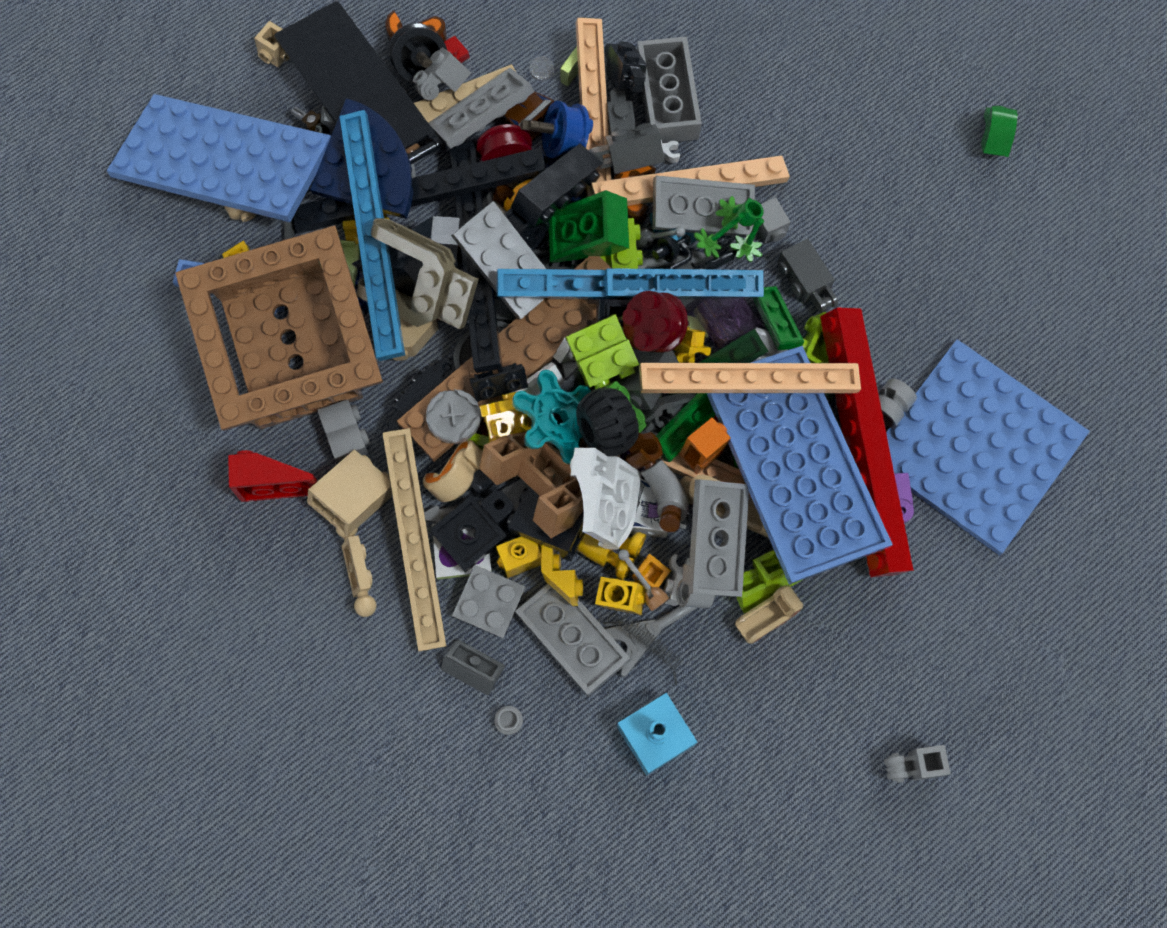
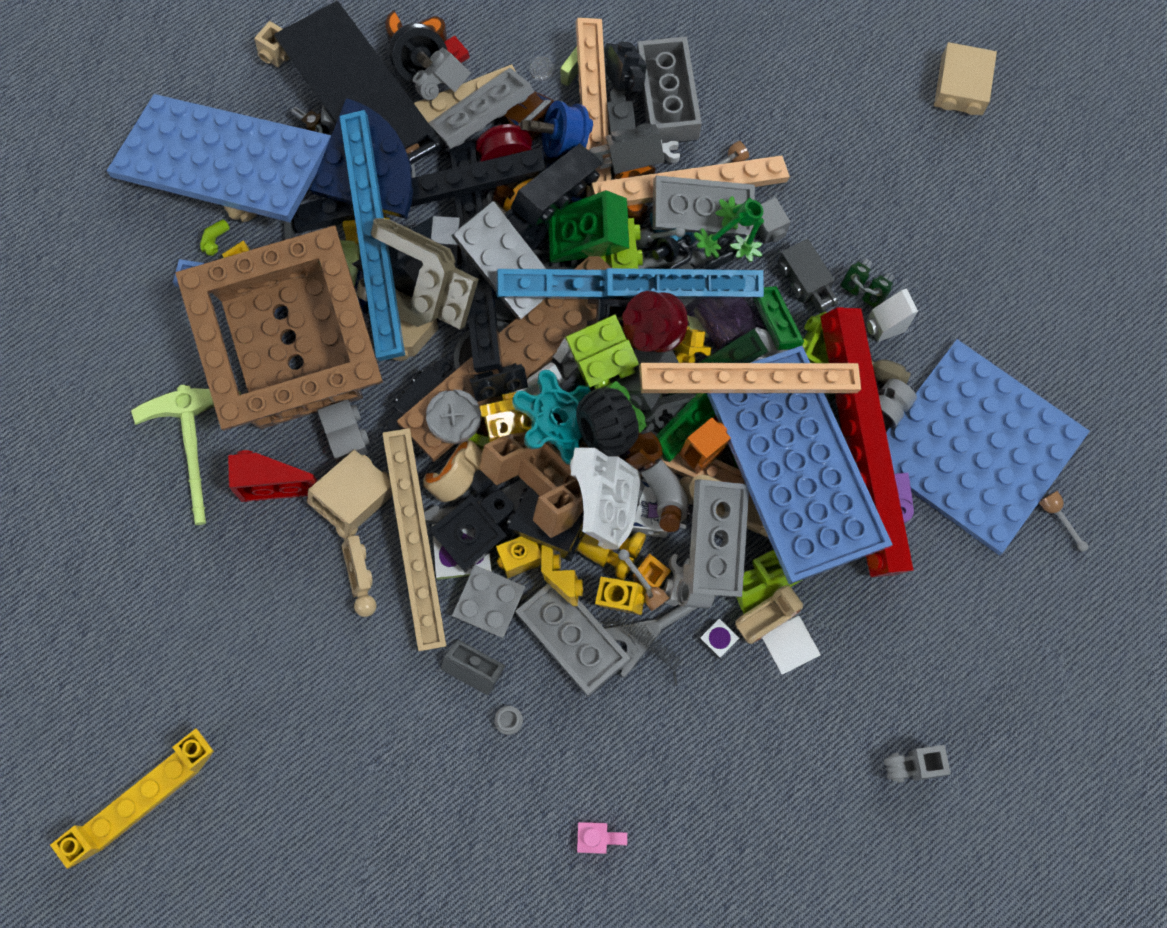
(135, 803): none -> yellow slope
(183, 404): none -> yellowish green piece
(209, 237): none -> lime arm
(595, 838): none -> bright pink plate
(656, 734): medium azure brick -> none
(719, 638): none -> tile
(736, 153): none -> medium nougat hinge
(791, 645): none -> white sticker
(856, 278): none -> dark green piece
(888, 369): none -> dark tan plant
(892, 316): none -> white slope
(965, 79): none -> tan brick
(999, 130): green brick -> none
(1053, 504): none -> hinge

